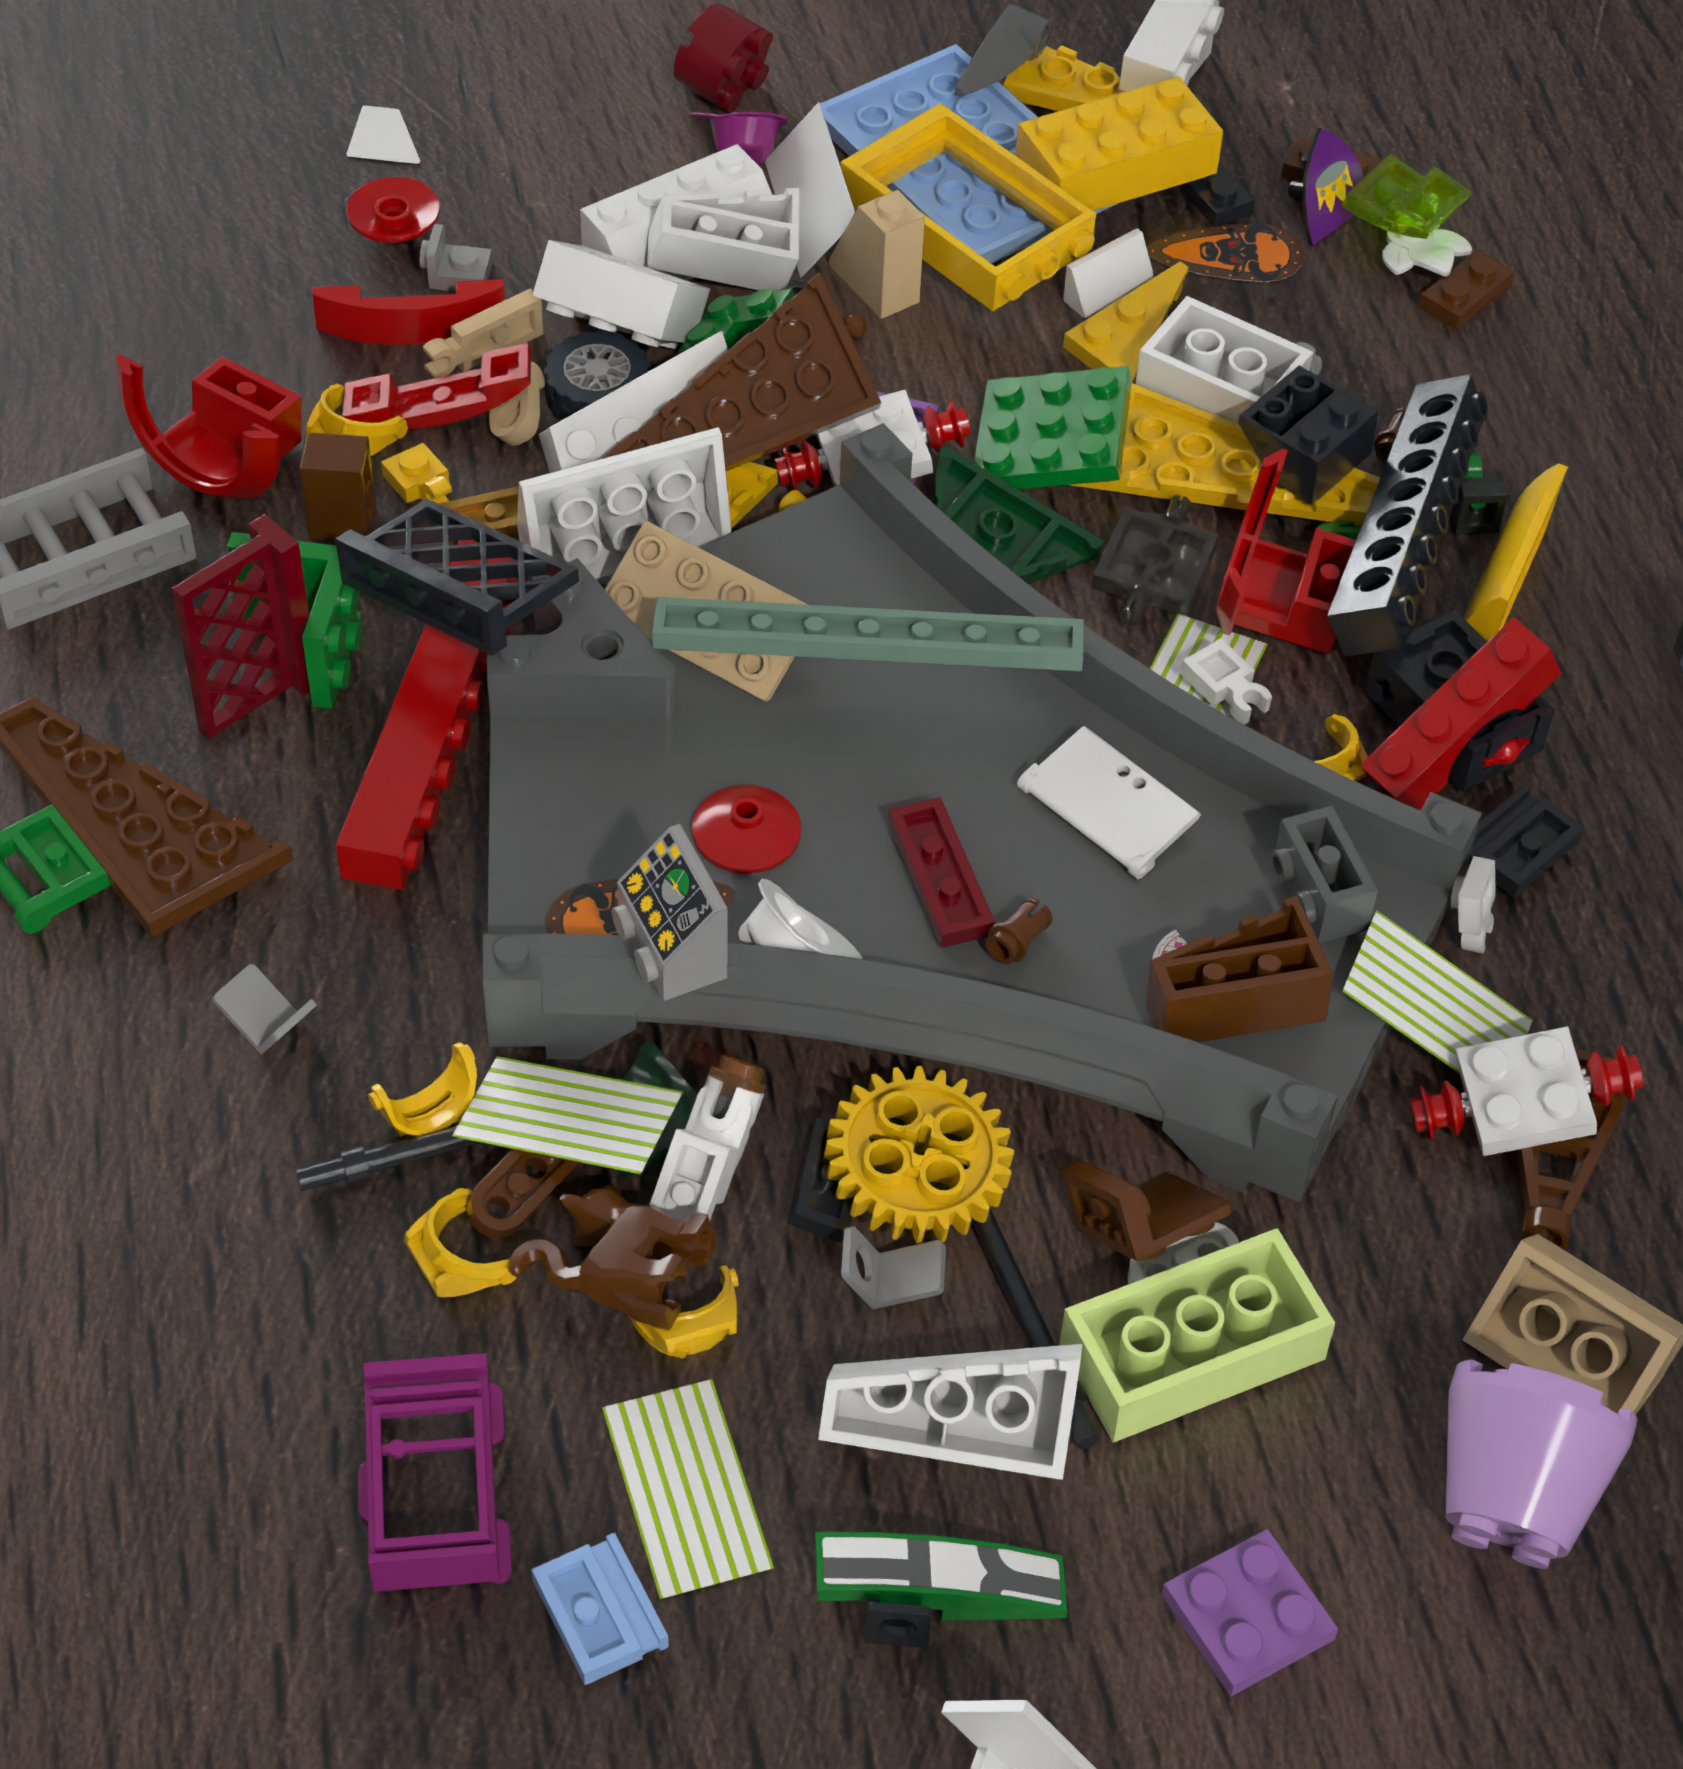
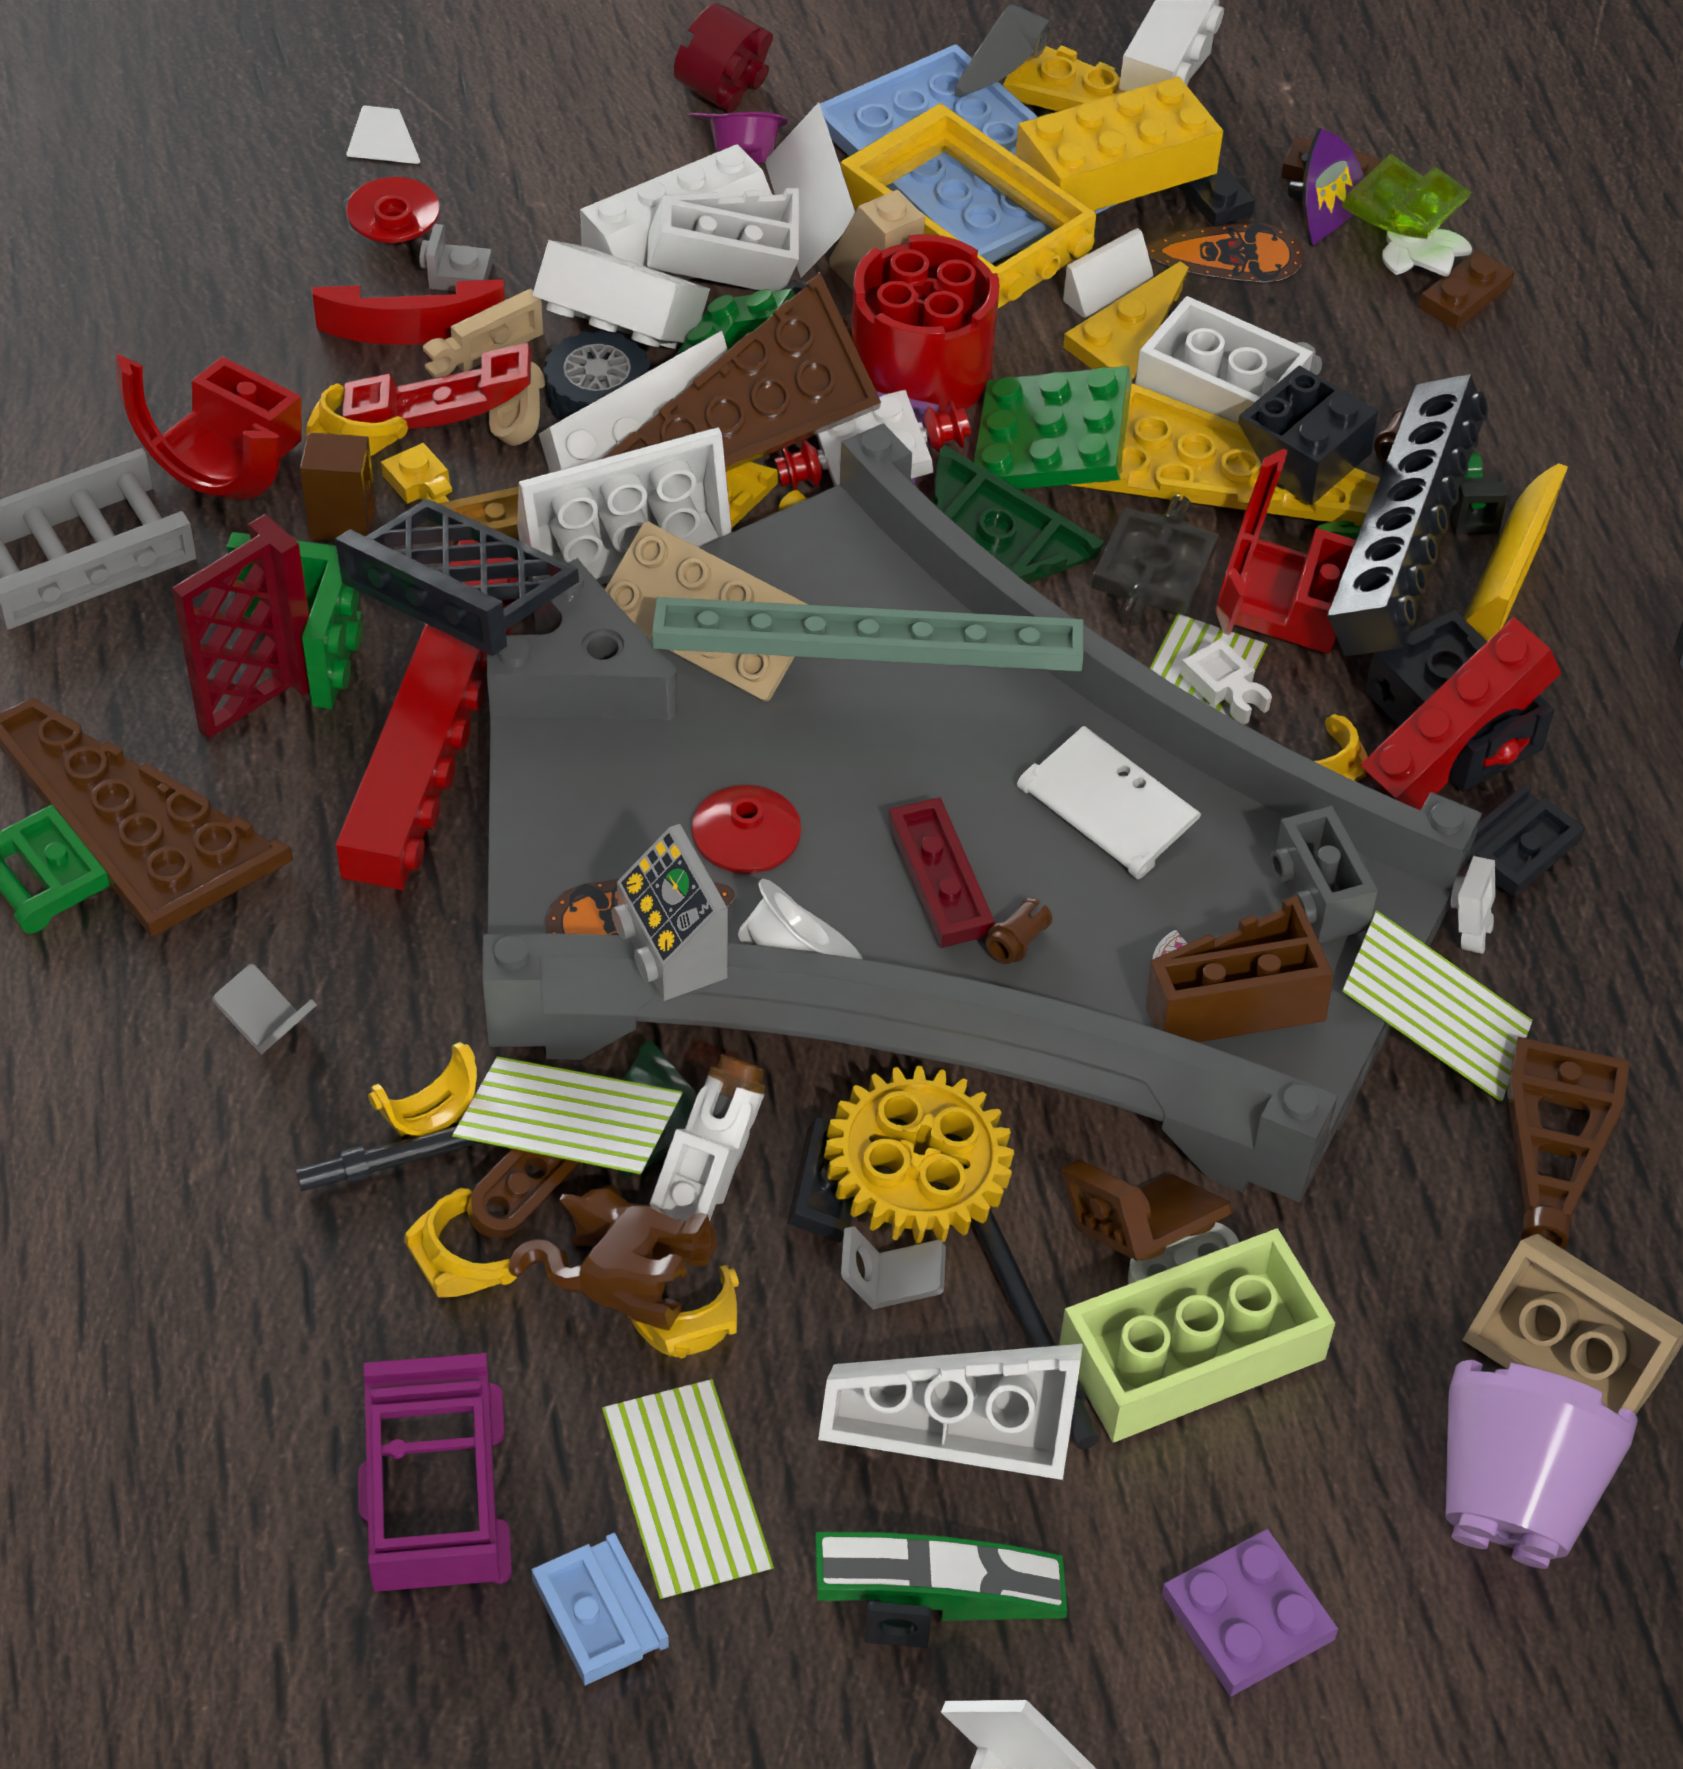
(926, 320): none -> red brick
(1526, 1091): white plate -> none

